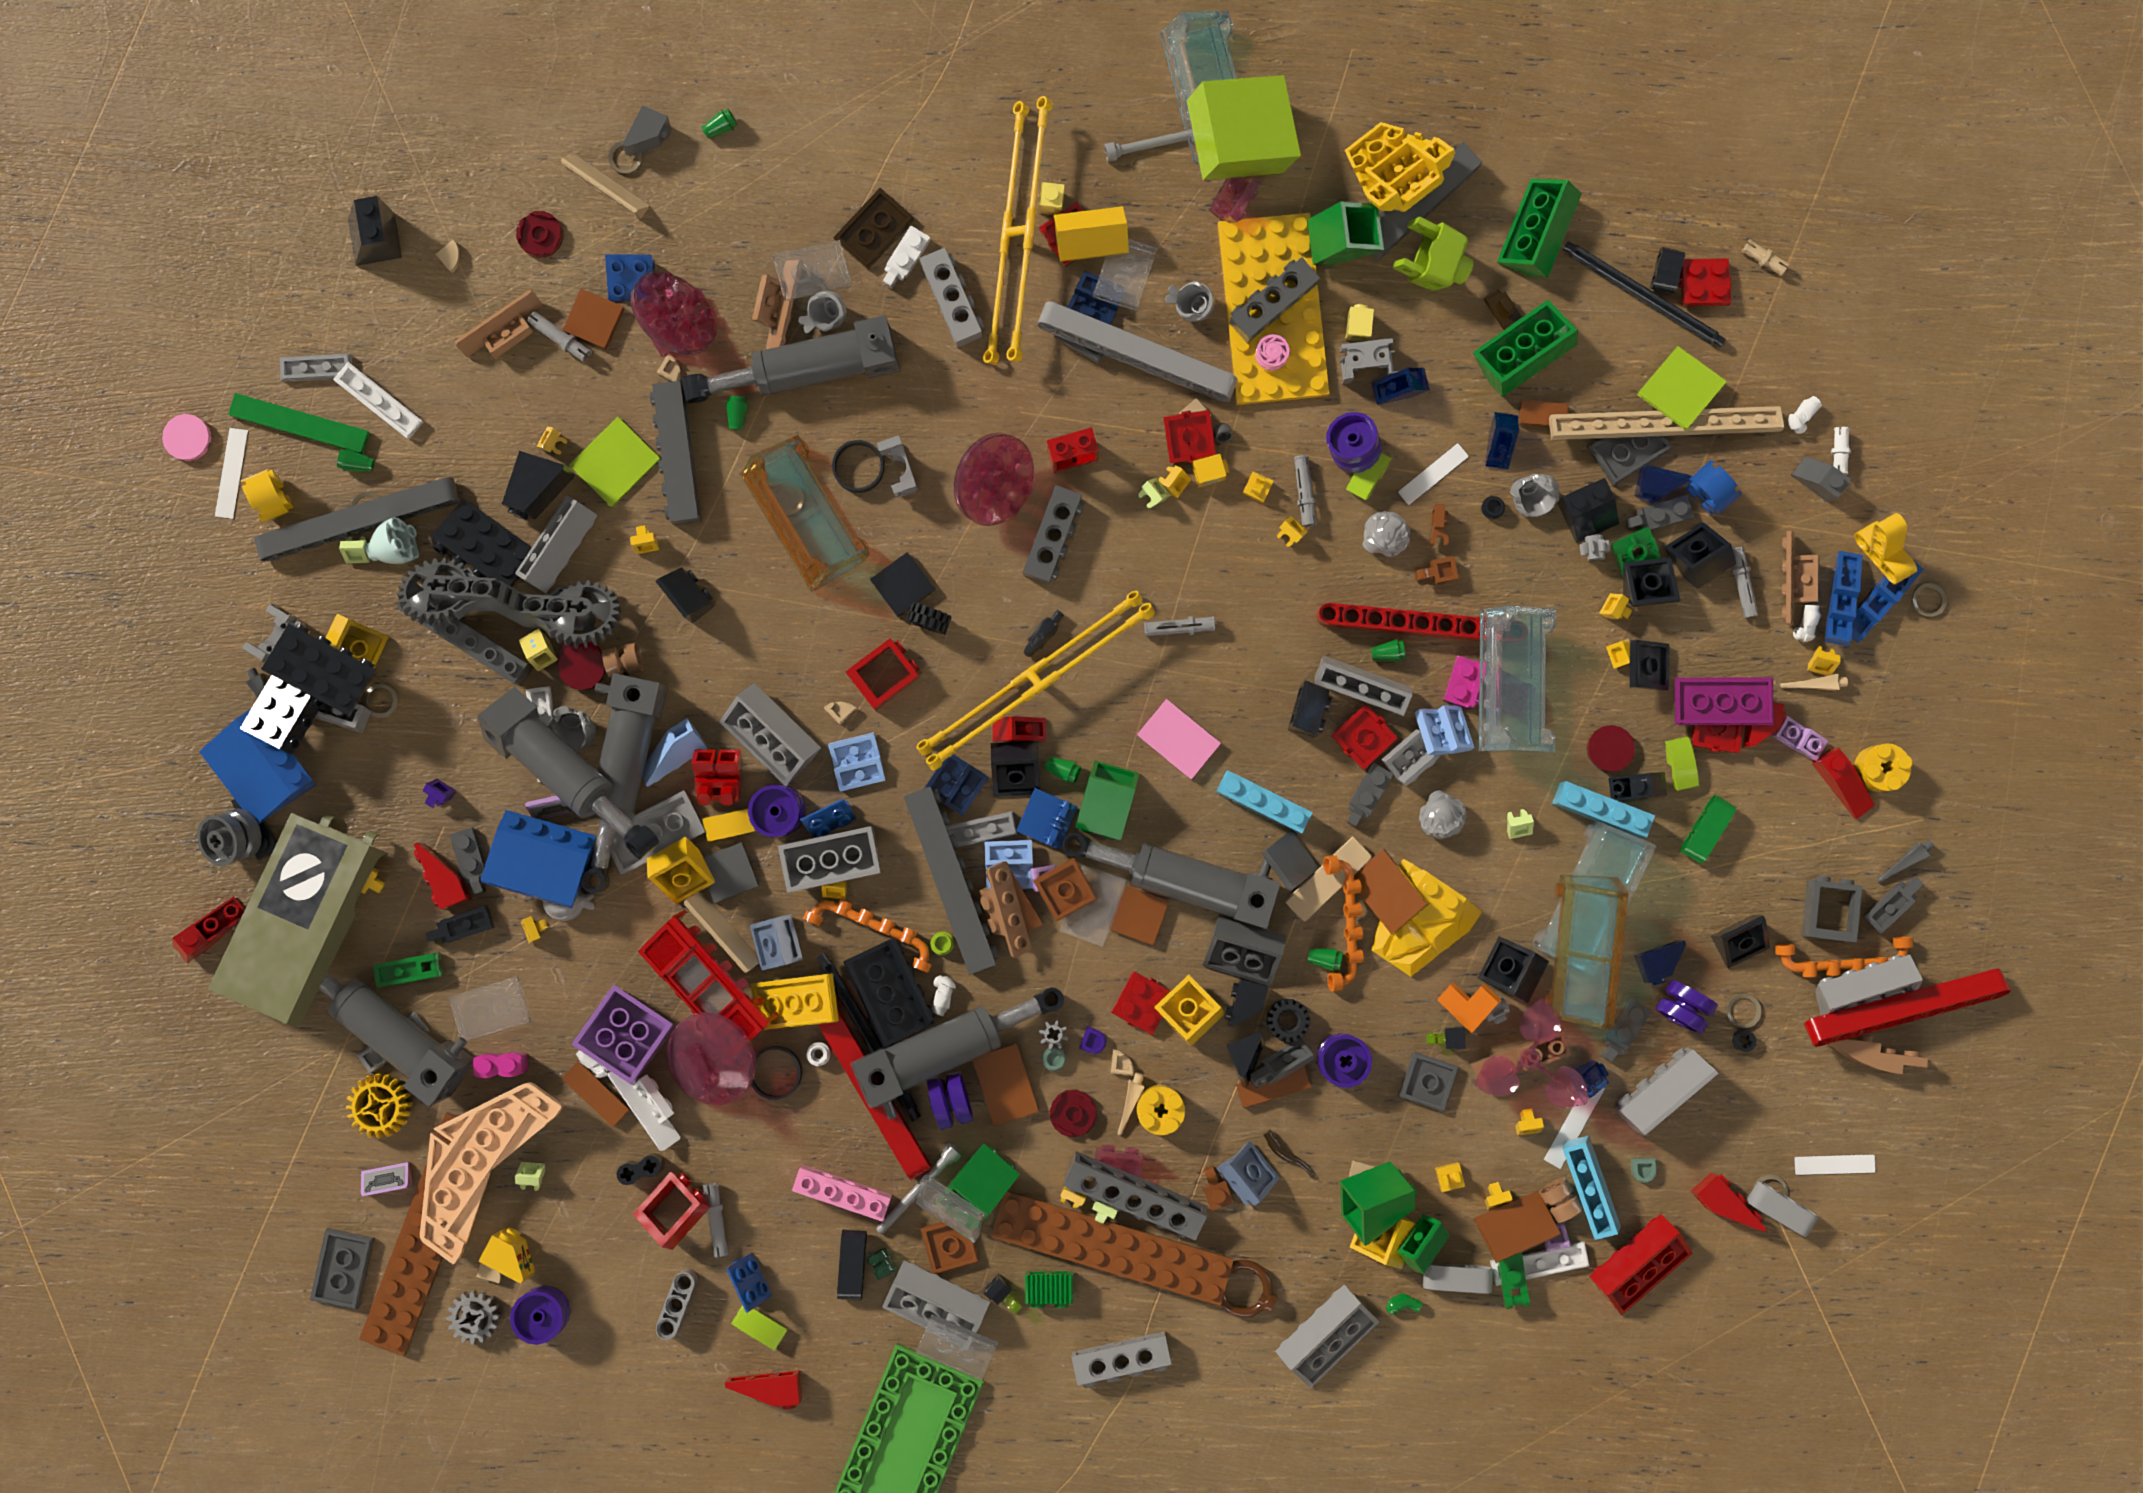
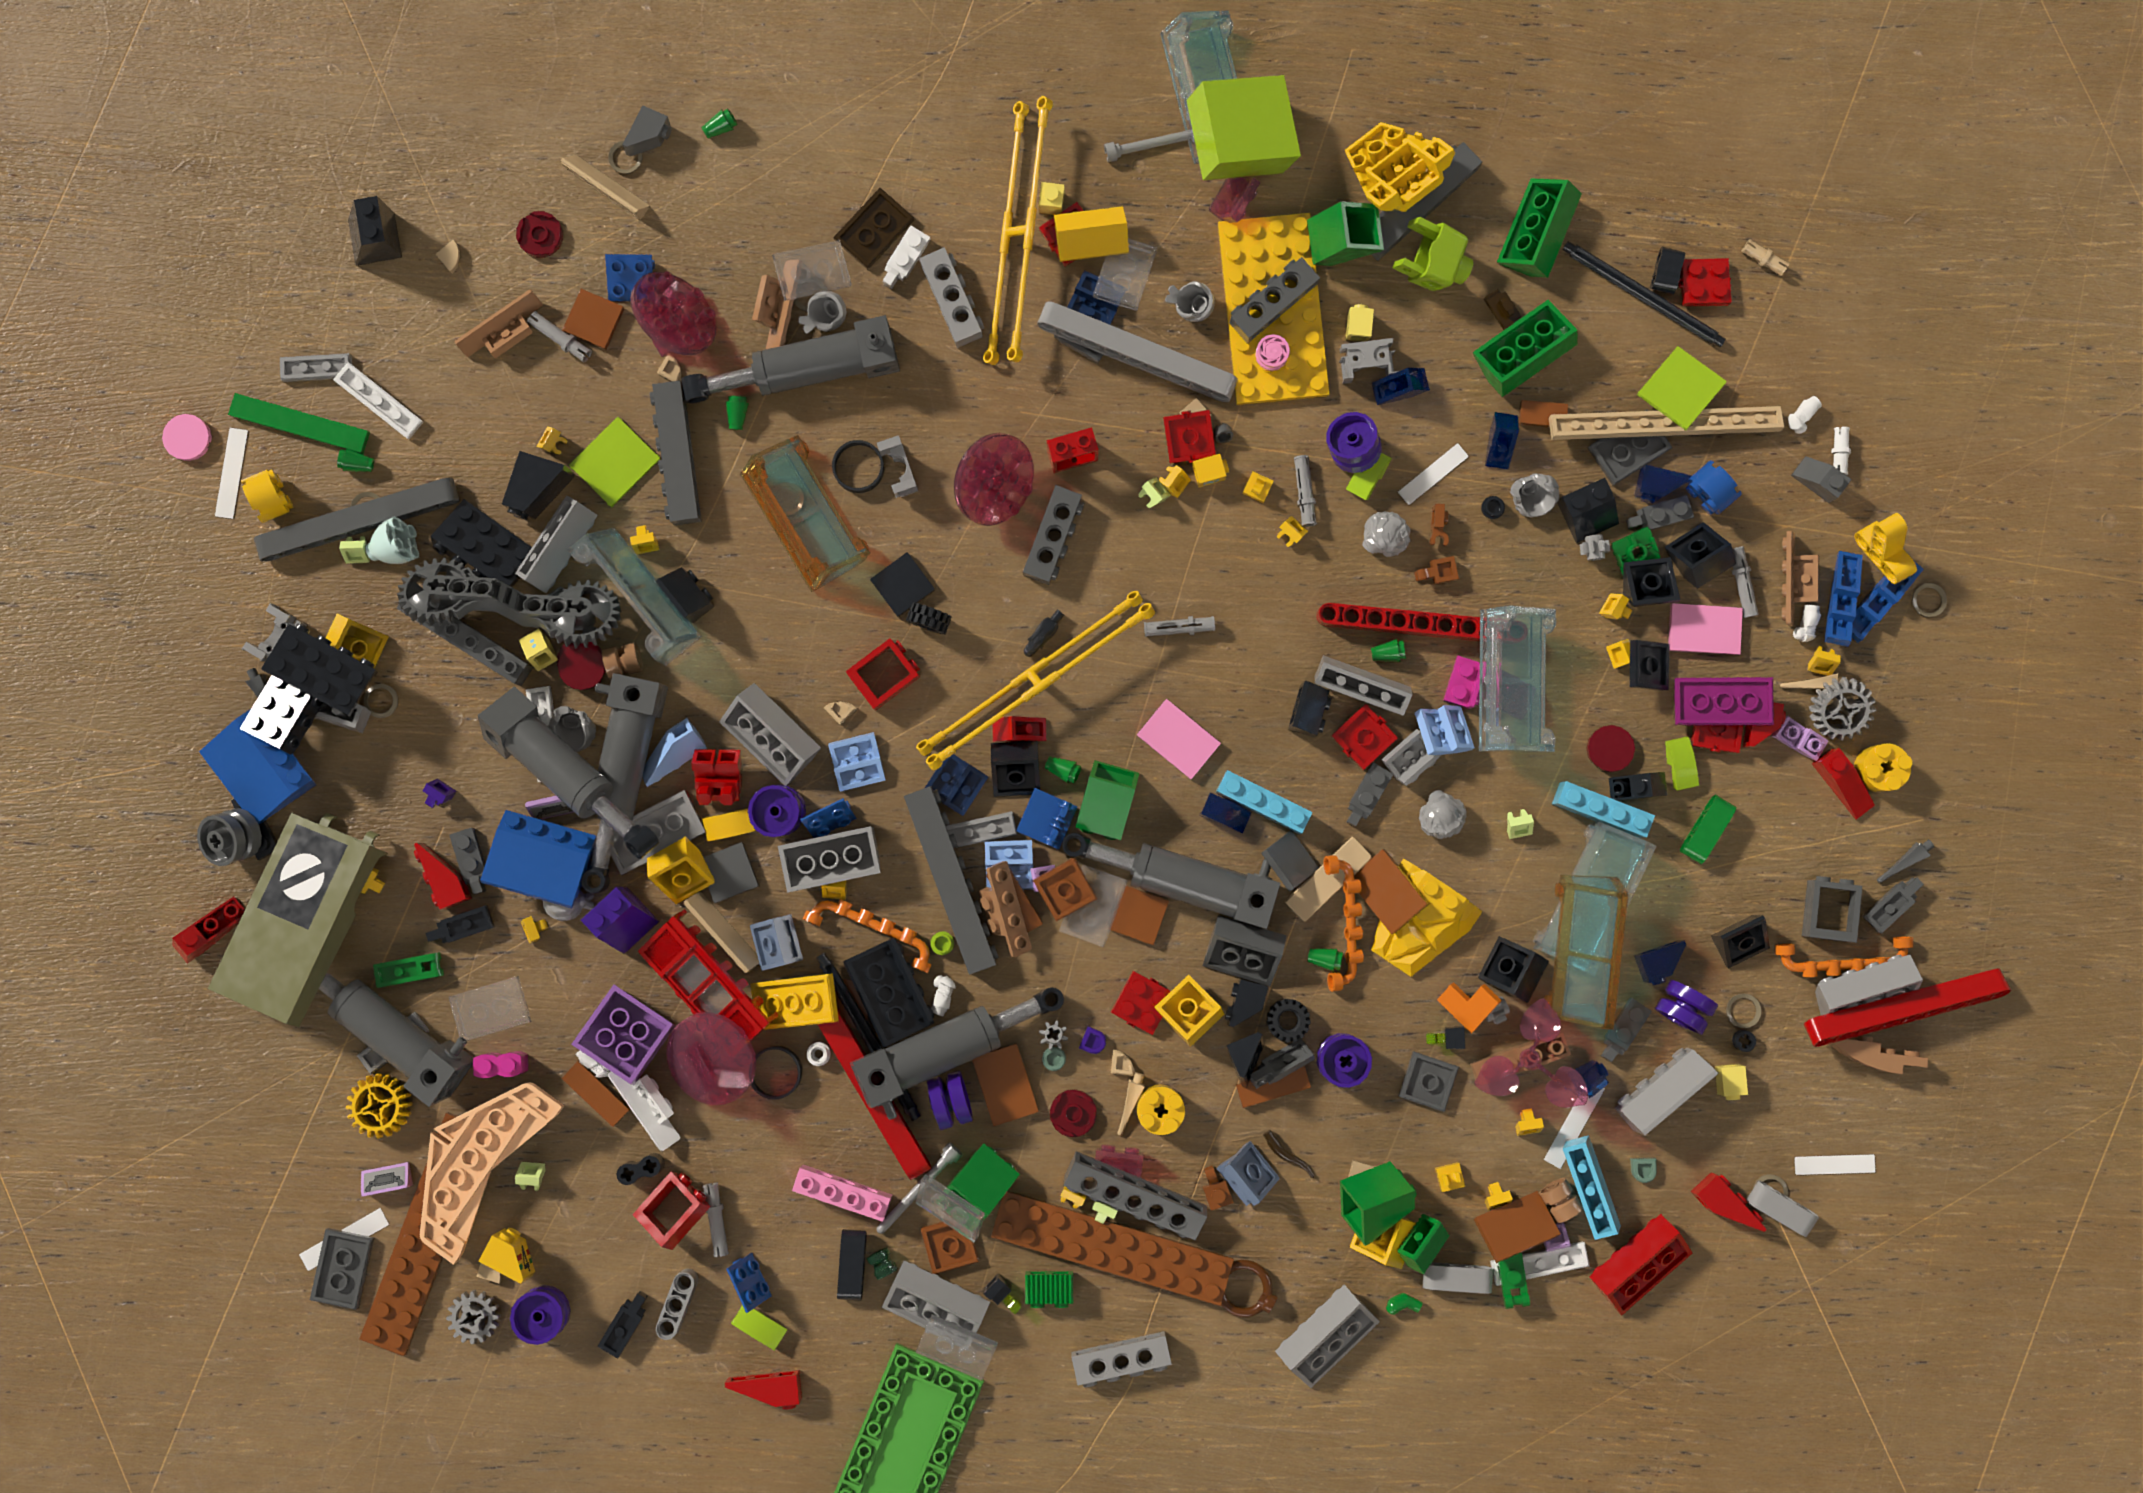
(366, 1226): none -> white sticker
(620, 919): none -> dark purple slope
(623, 1326): none -> black hinge
(670, 630): none -> windscreen
(1225, 813): none -> clear blue slope
(1705, 629): none -> bright pink tile
(1731, 1081): none -> light yellow brick
(1861, 706): none -> light grey gear

